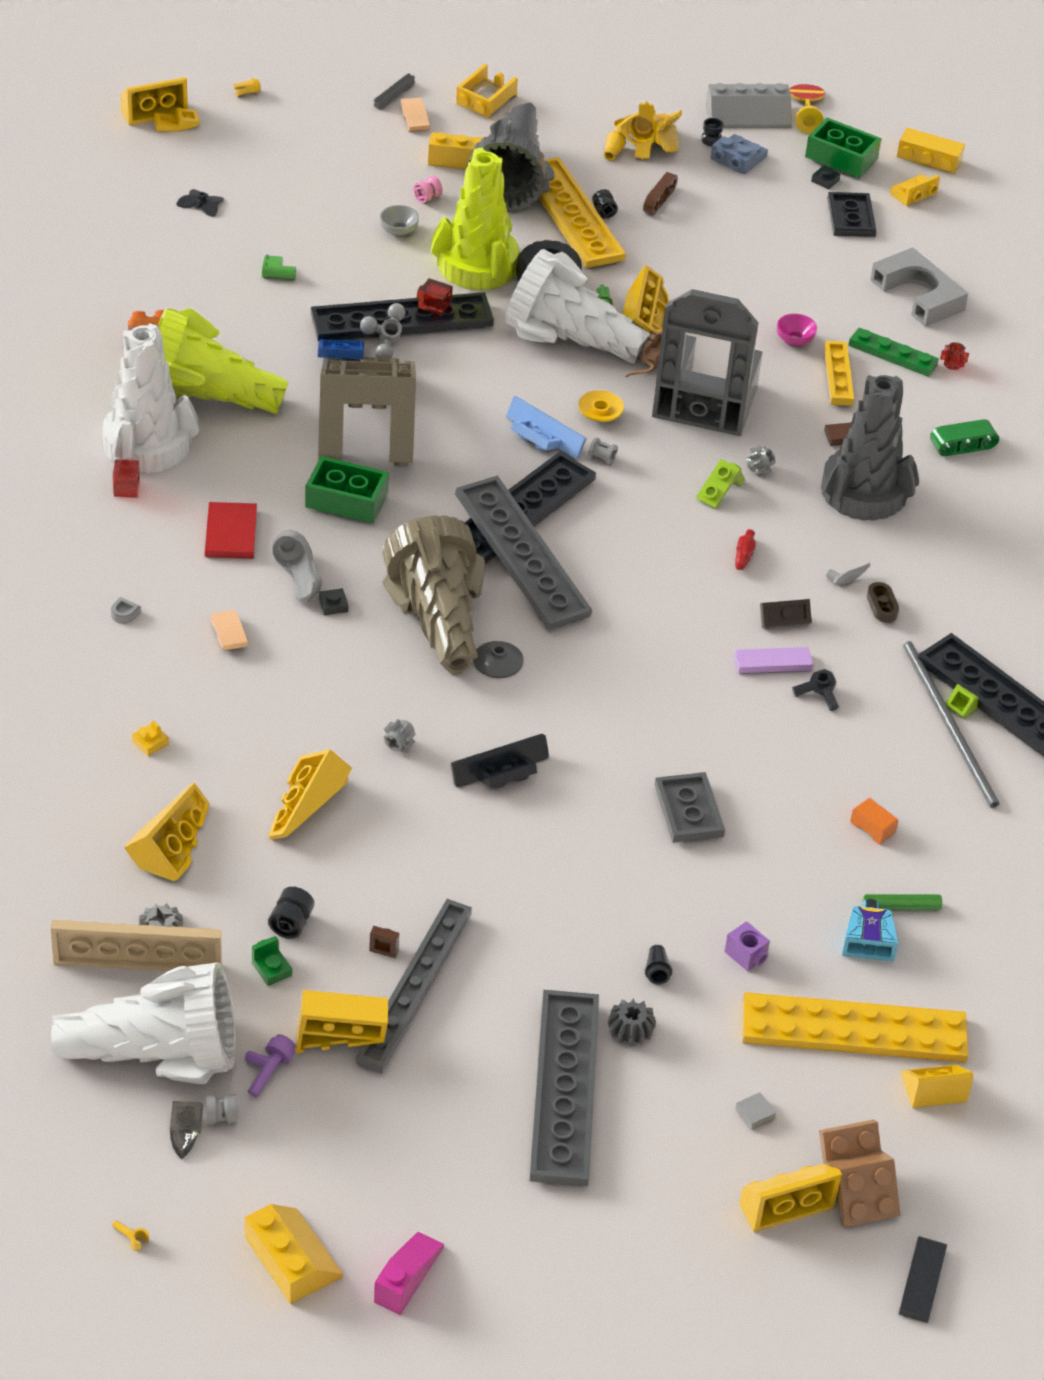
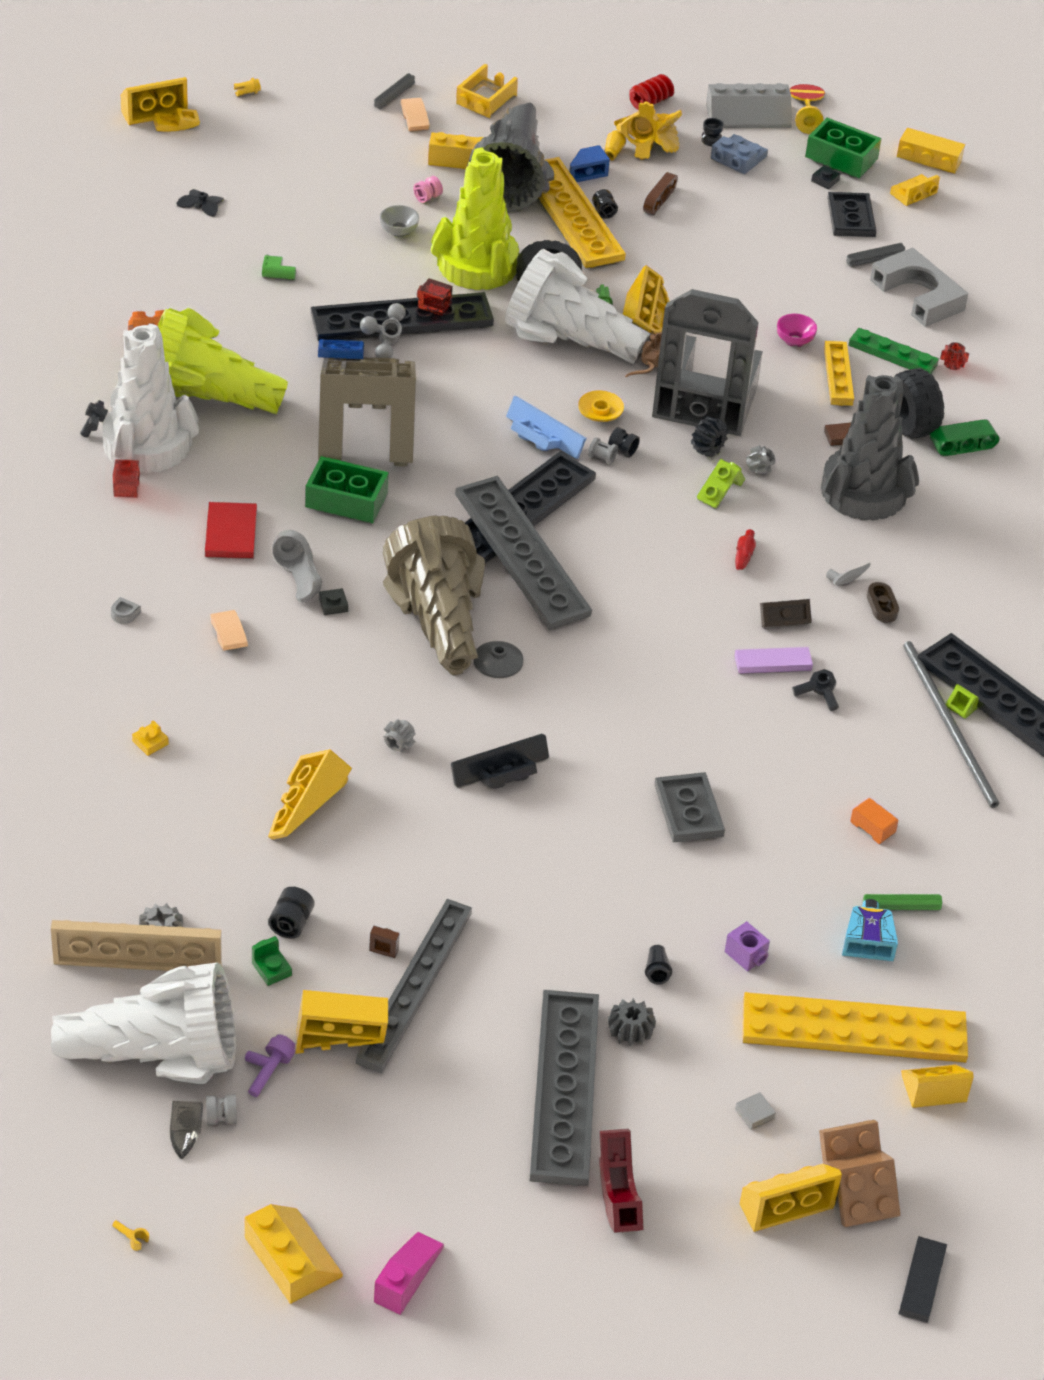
(96, 413): none -> black piece
(168, 839): yellow wedge -> none
(589, 164): none -> blue slope
(619, 1192): none -> dark red arch
(626, 442): none -> black wheel
(652, 91): none -> red piece
(709, 436): none -> black gear
(874, 254): none -> dark grey axle
(921, 403): none -> black tyre

